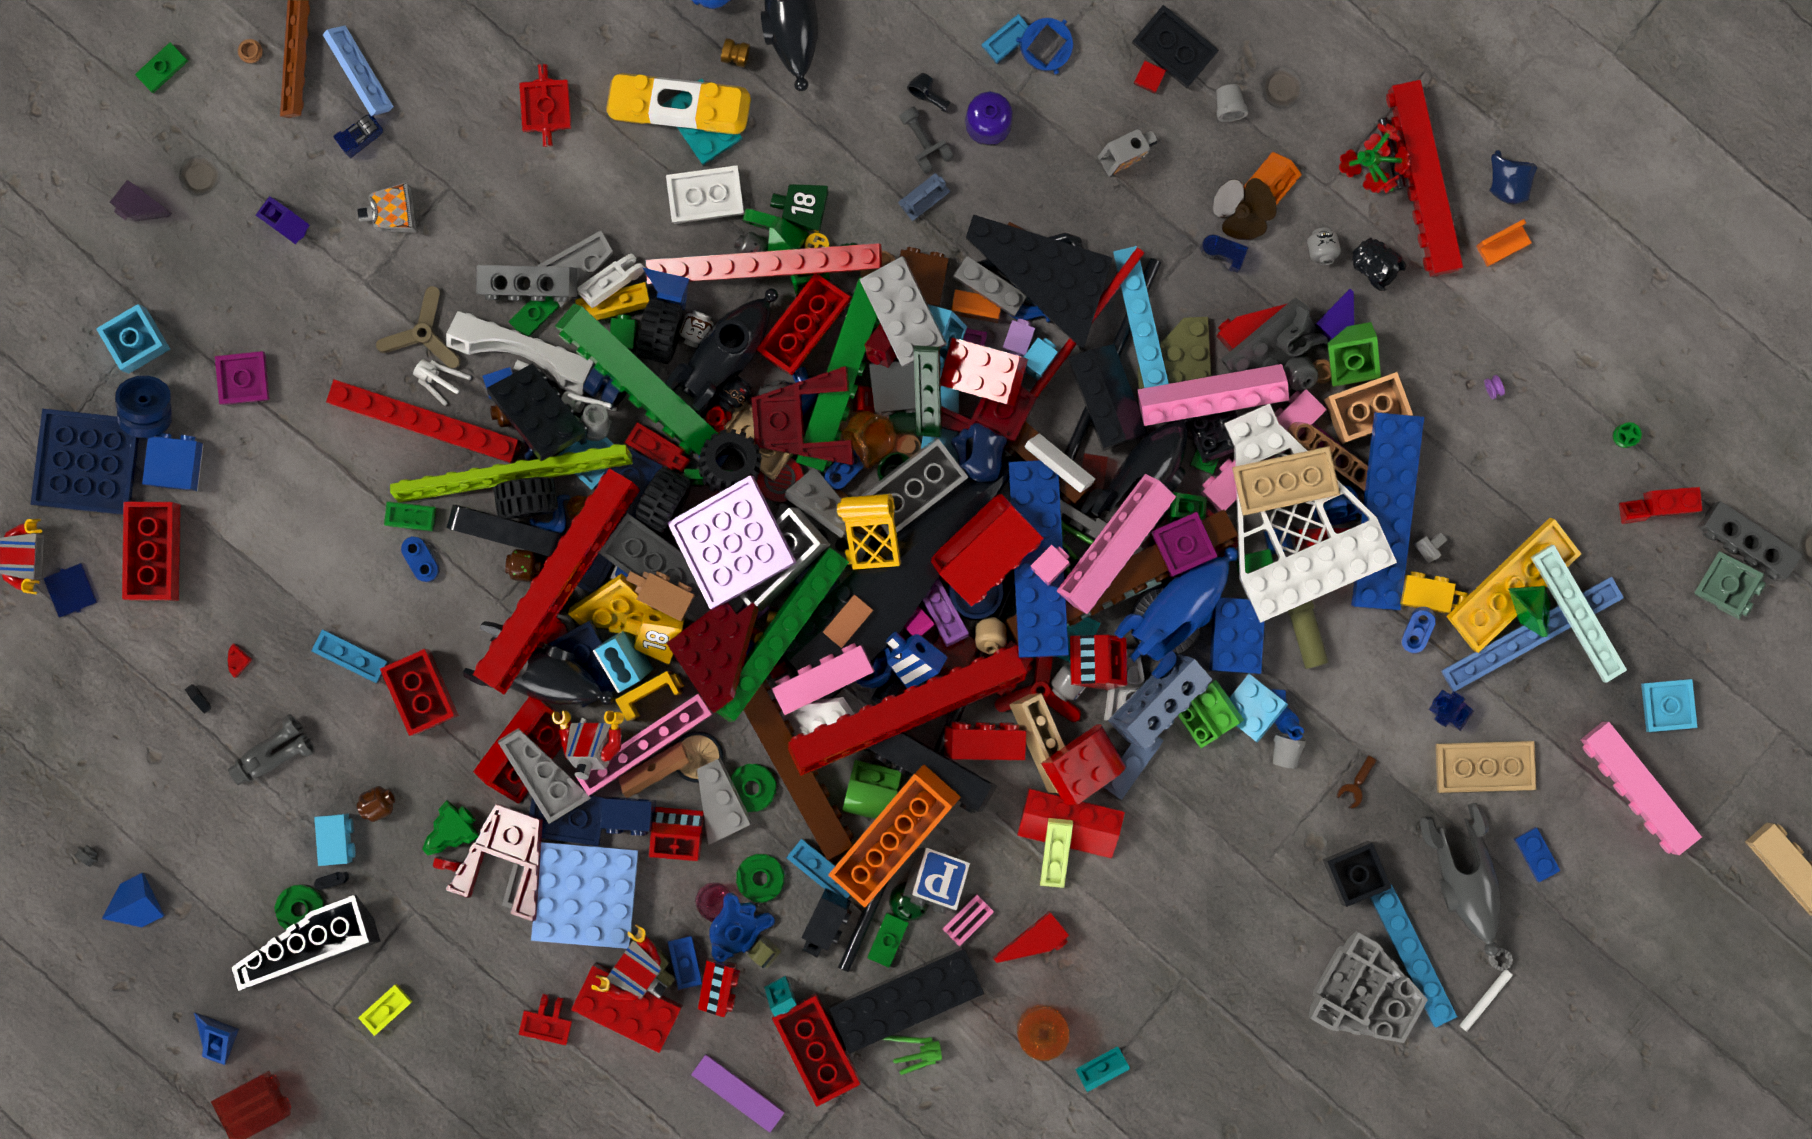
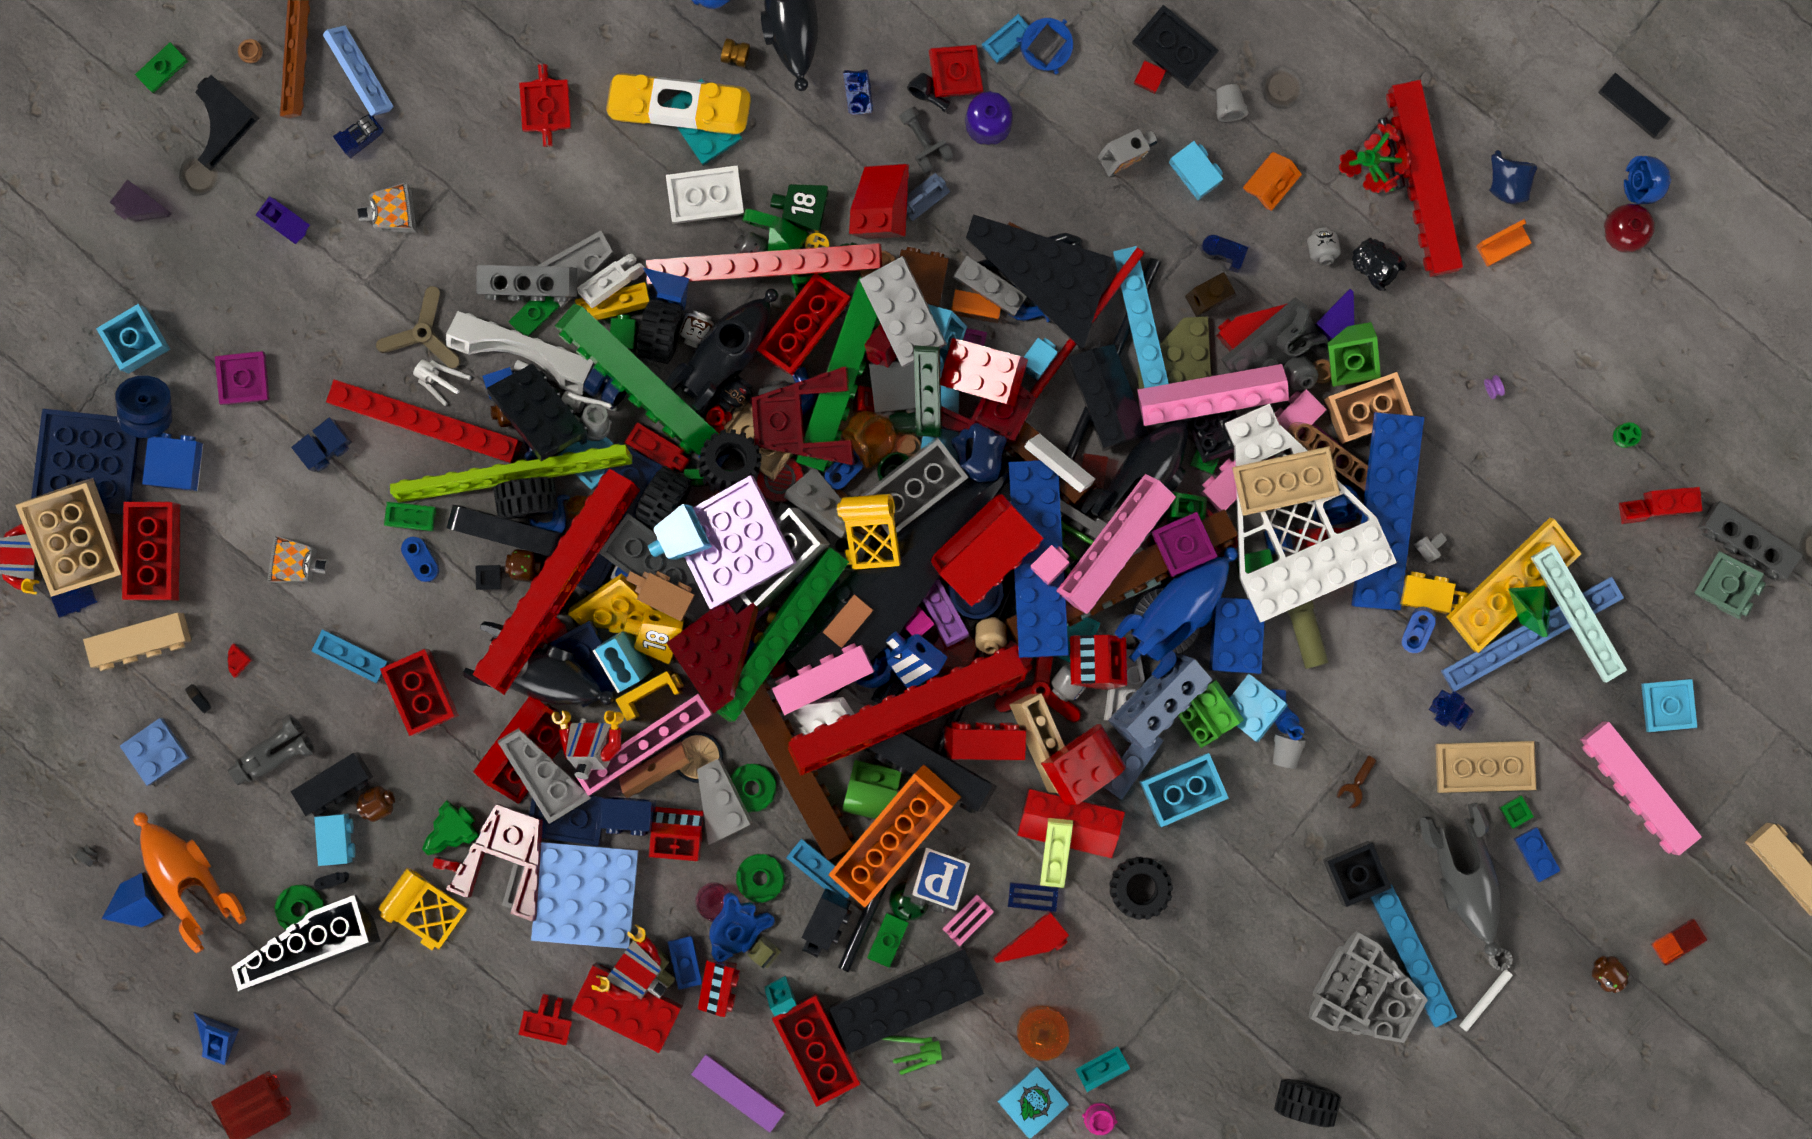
(71, 537): none -> tan slope
(137, 640): none -> tan brick
(154, 751): none -> medium blue plate
(175, 867): none -> orange piece
(227, 117): none -> black arch
(294, 562): none -> torso
(332, 438): none -> dark blue piece
(332, 785): none -> black brick
(385, 1009): neon yellow plate -> none
(404, 898): none -> yellow piece
(488, 577): none -> black plate
(679, 535): none -> torso
(858, 92): none -> clear blue hips
(880, 202): none -> red slope
(956, 71): none -> red tile
(1012, 895): none -> clear blue tile
(1018, 337): lavender brick -> none
(1033, 1102): none -> medium azure slope
(1099, 1118): none -> dark pink piece
(1156, 903): none -> black tyre
(1183, 789): none -> medium azure brick
(1196, 170): none -> medium azure brick
(1210, 294): none -> dark brown torso
(1250, 211): dark brown piece -> none
(1307, 1103): none -> black tyre
(1516, 811): none -> green plate
(1610, 974): none -> reddish brown head
(1629, 227): none -> dark red cylinder
(1634, 105): none -> black tile
(1646, 180): none -> blue cylinder
(1679, 942): none -> clear red tile

